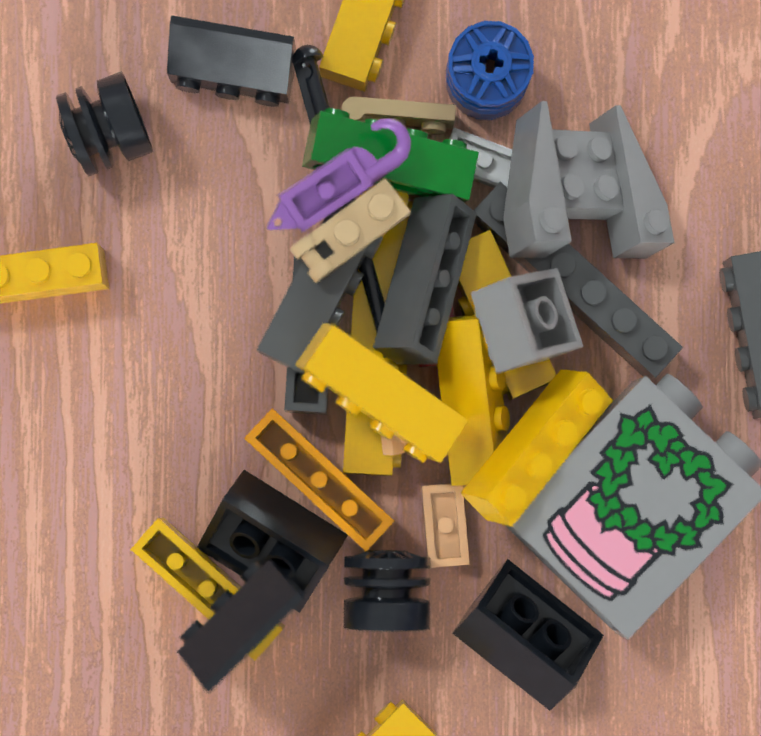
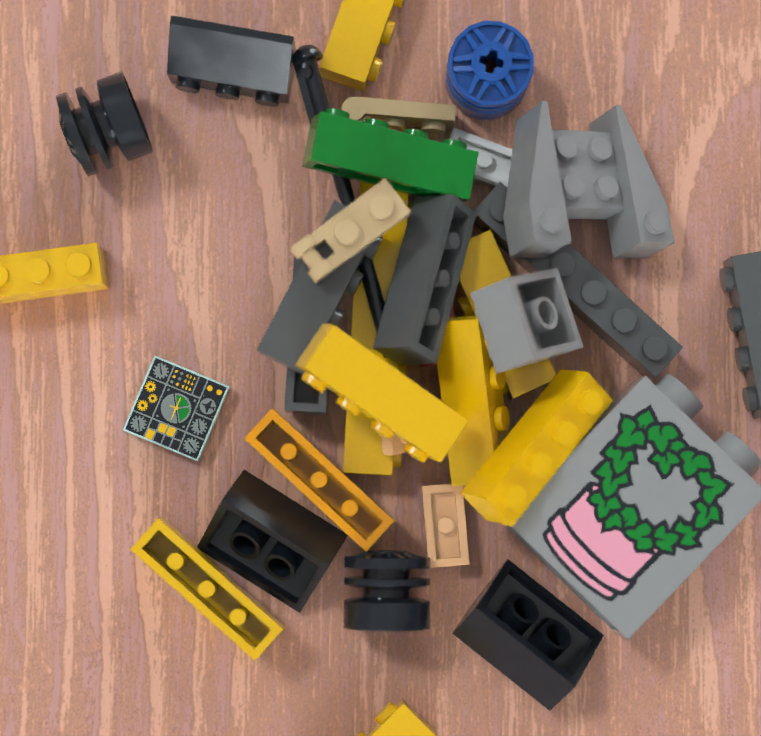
(176, 408): none -> tile
(239, 622): black slope -> none
(338, 181): medium lavender plate -> none

